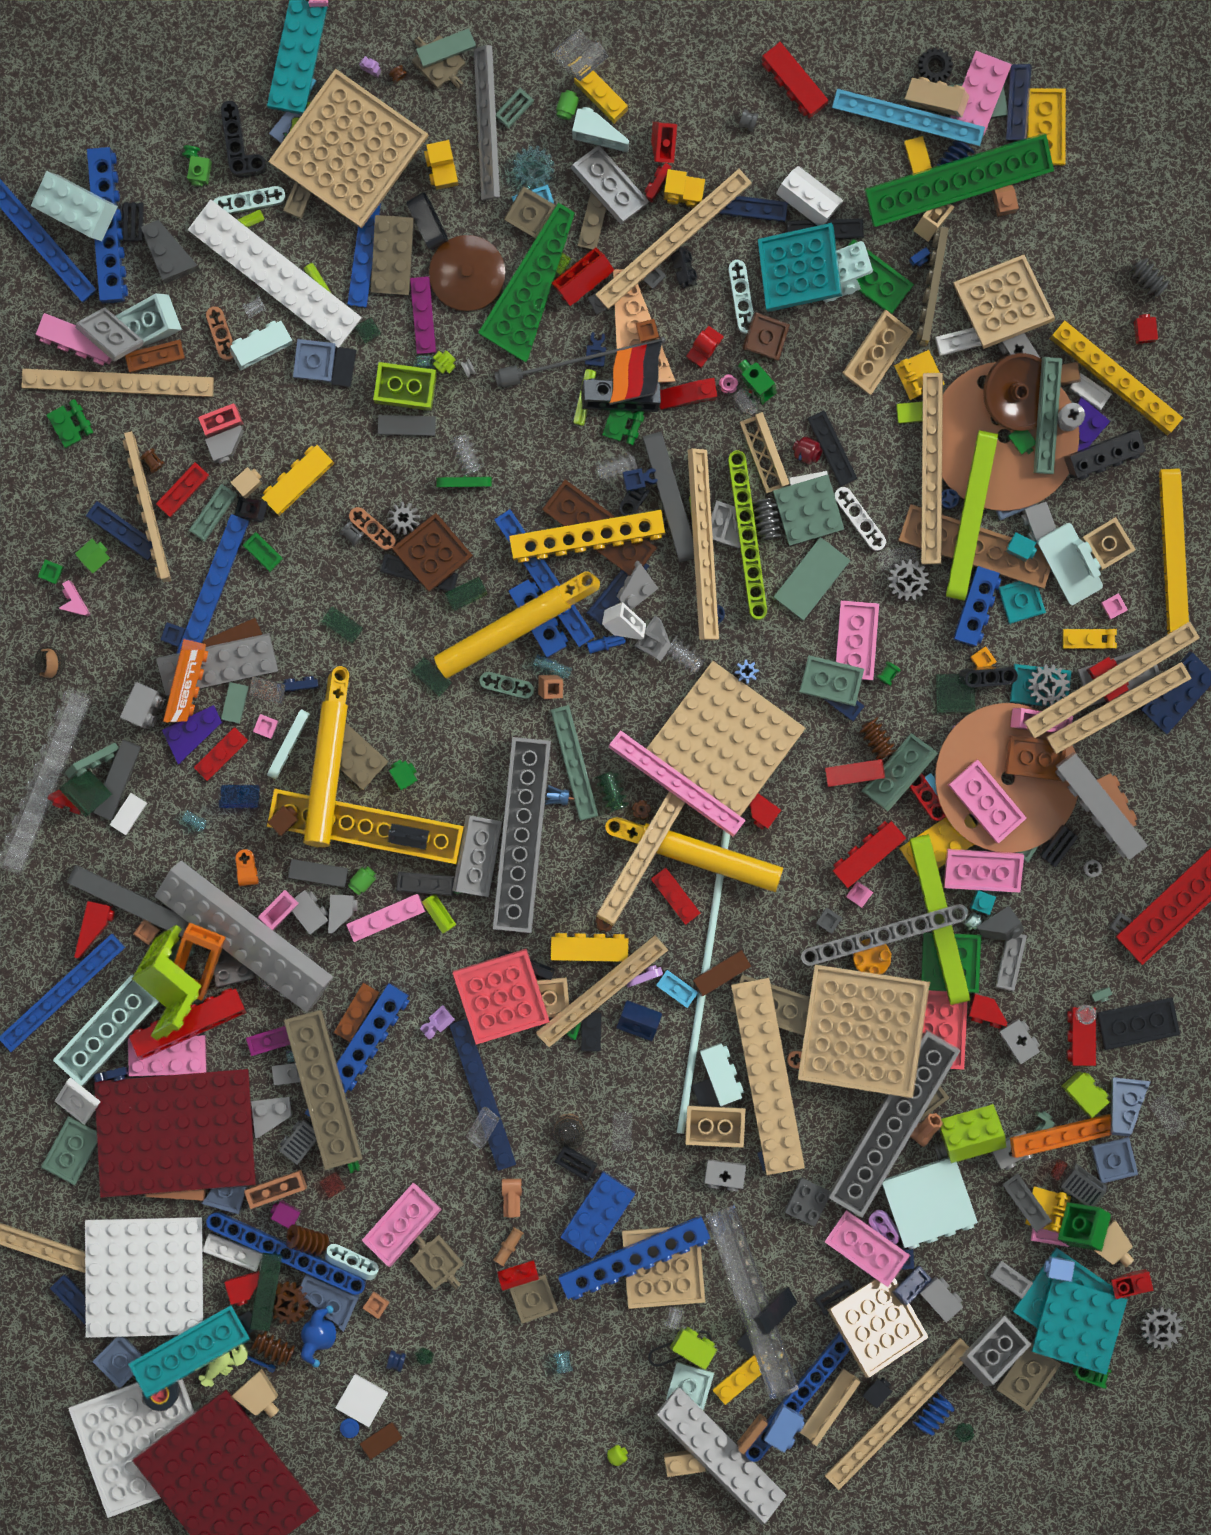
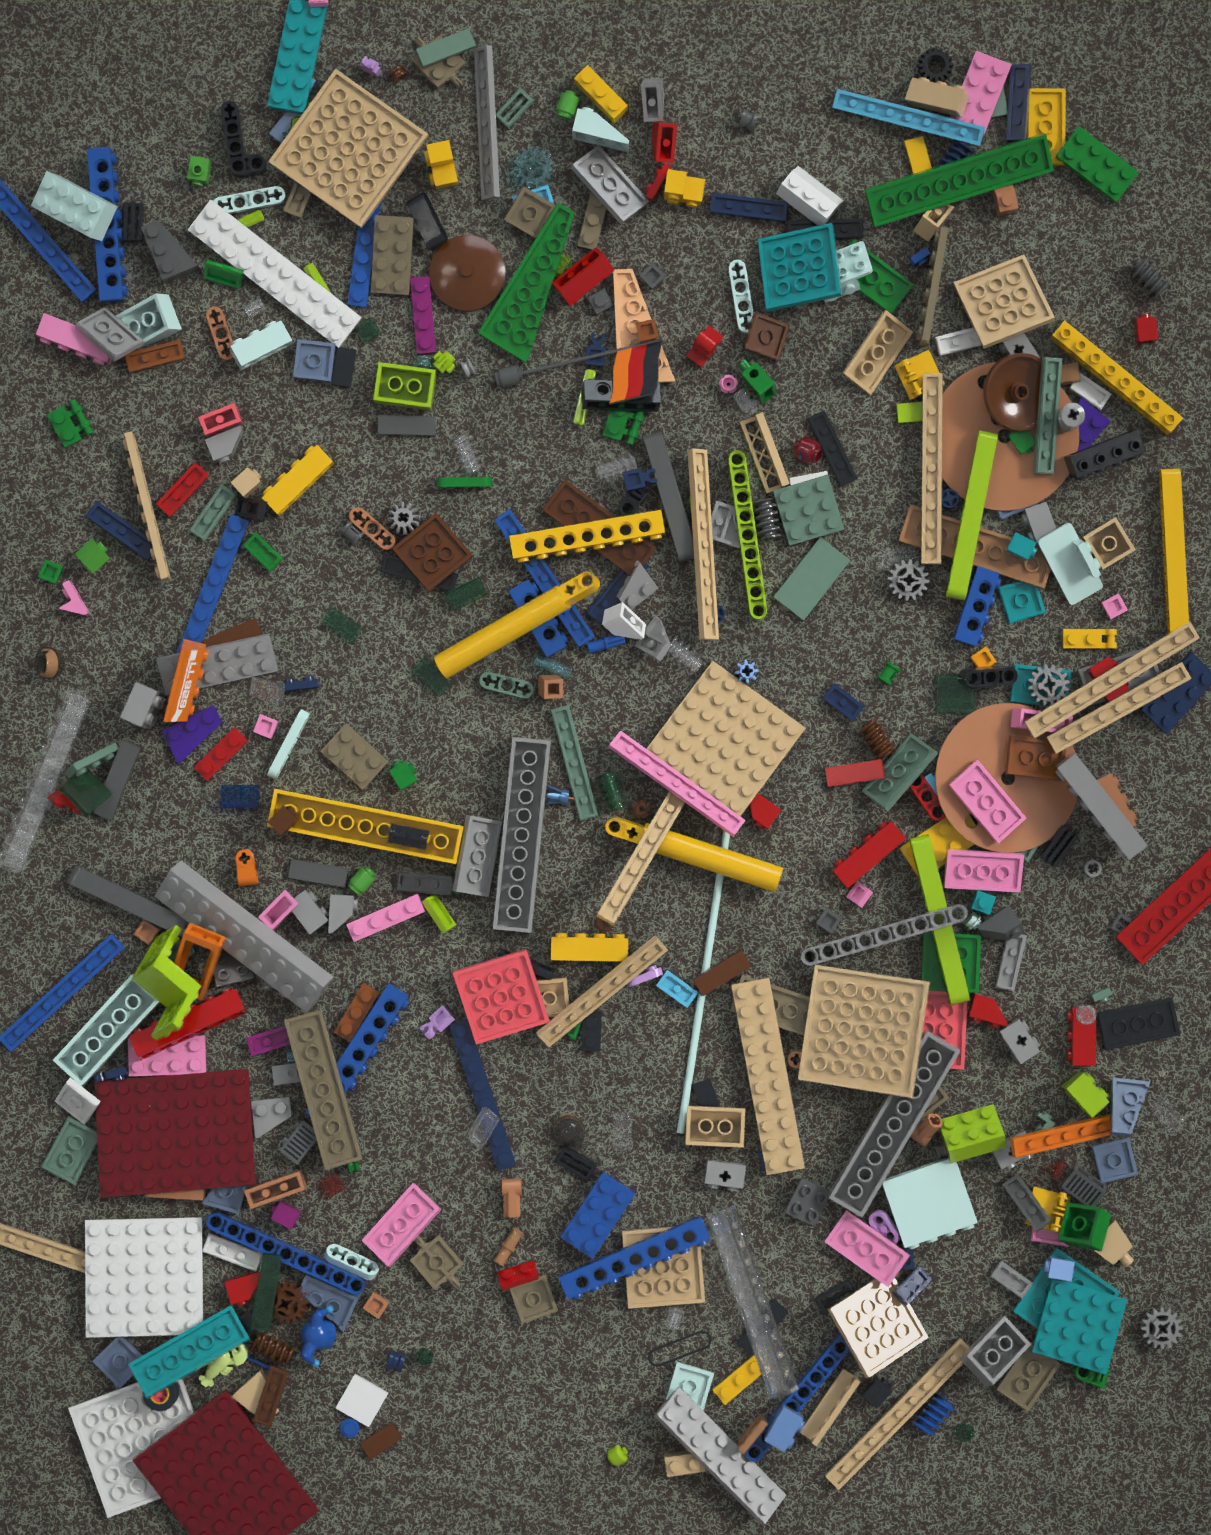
(71, 1296): dark blue plate -> none
(94, 922): red slope -> none
(117, 383): tan plate -> none
(128, 814): white tile -> none
(152, 460): reddish brown bush -> none
(172, 634): dark blue plate -> none
(190, 151): green bush -> none
(194, 820): clear light blue pin -> none
(223, 274): none -> green tile
(234, 702): sand green tile -> none
(271, 1396): none -> reddish brown tile
(306, 1240): reddish brown piece -> none
(327, 761): yellow piece -> none
(563, 1361): clear light blue bush -> none
(579, 55): clear panel -> none
(639, 1020): dark blue panel -> none
(652, 99): none -> light grey slope
(673, 239): tan plate -> none
(675, 896): red plate -> none
(687, 274): black hinge -> none
(688, 393): red slope -> none
(693, 1348): lime brick -> none
(722, 1074): light aqua brick -> none
(775, 1310): black tile -> none
(794, 79): red brick -> none
(831, 680): sand green tile -> none
(858, 635): bright pink plate -> none
(862, 517): white beam -> none
(872, 960): light orange dish -> none
(942, 1299): light grey brick -> none
(1096, 164): none -> green plate
(1132, 1284): red slope -> none

